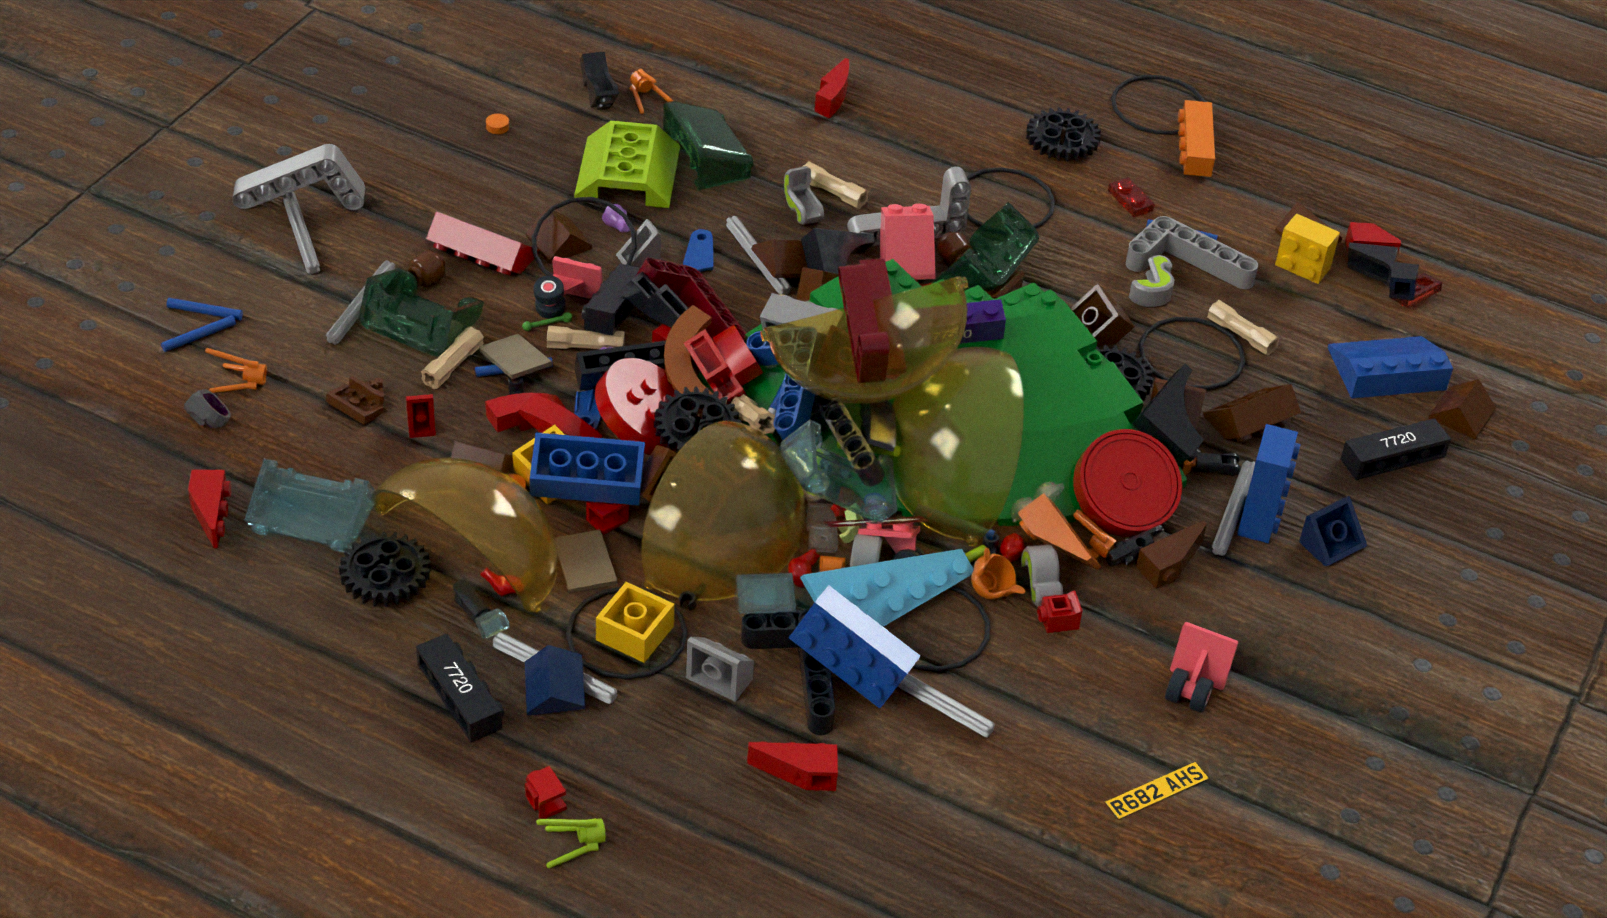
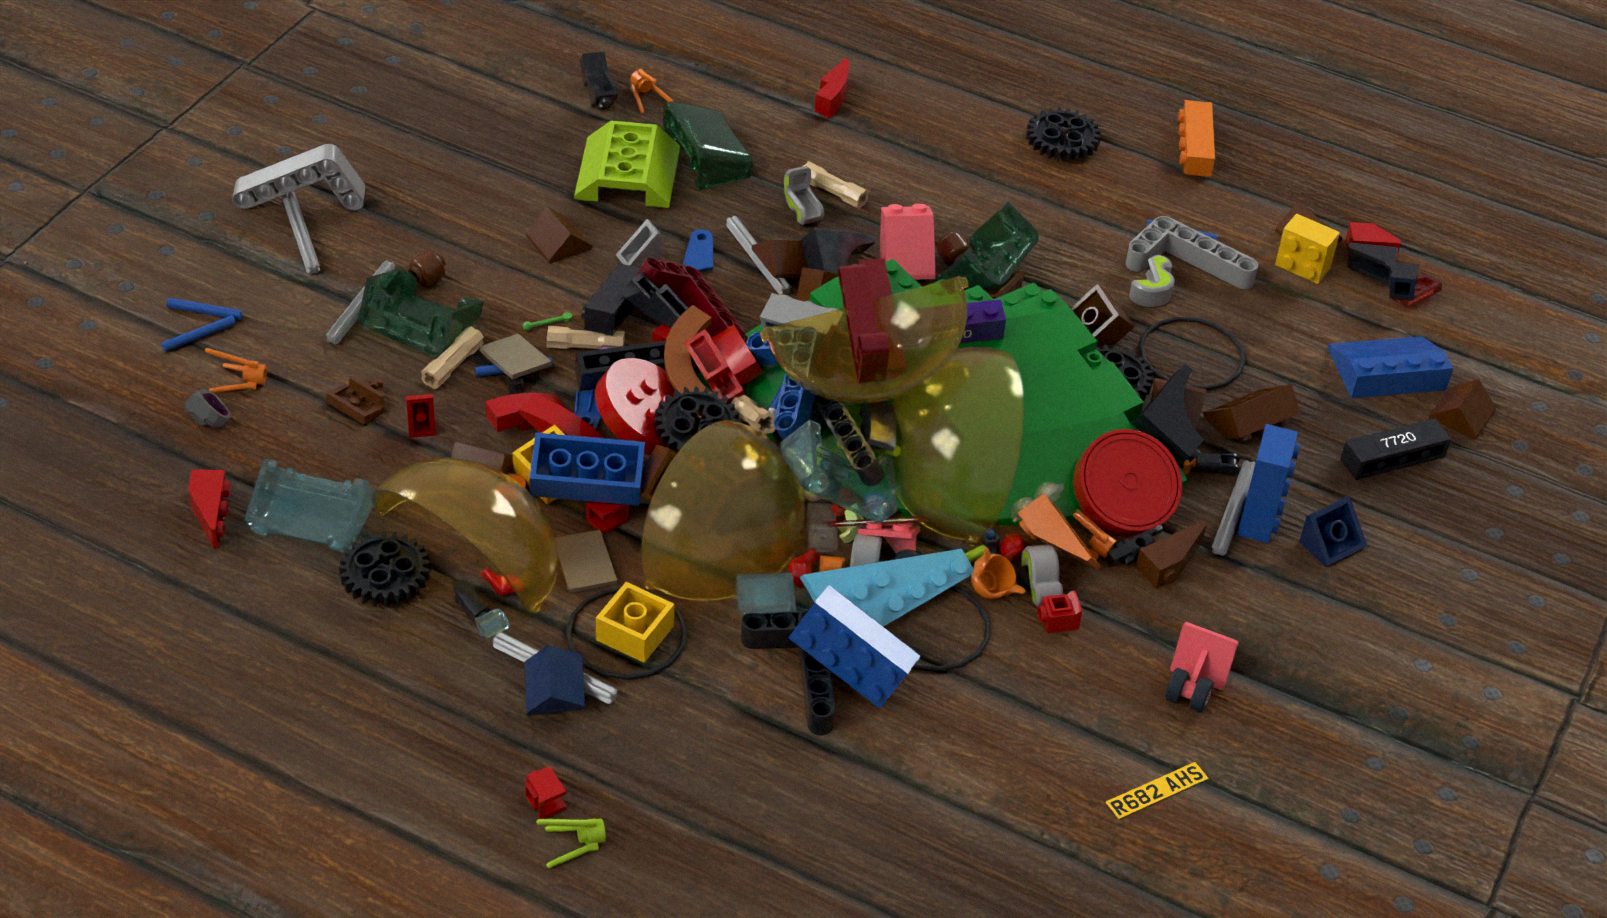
(460, 687): black brick -> none
(479, 243): slope -> none
(497, 123): orange tile -> none
(568, 278): plate -> none
(581, 199): black piece -> none
(615, 220): medium lavender animal -> none
(685, 596): black hand -> none
(718, 667): light grey slope -> none
(797, 763): red slope -> none
(947, 705): light grey axle -> none
(948, 216): light grey beam -> none
(1014, 171): black piece -> none
(1130, 197): clear red plate -> none
(1160, 132): black piece -> none
(1257, 336): tan axle -> none

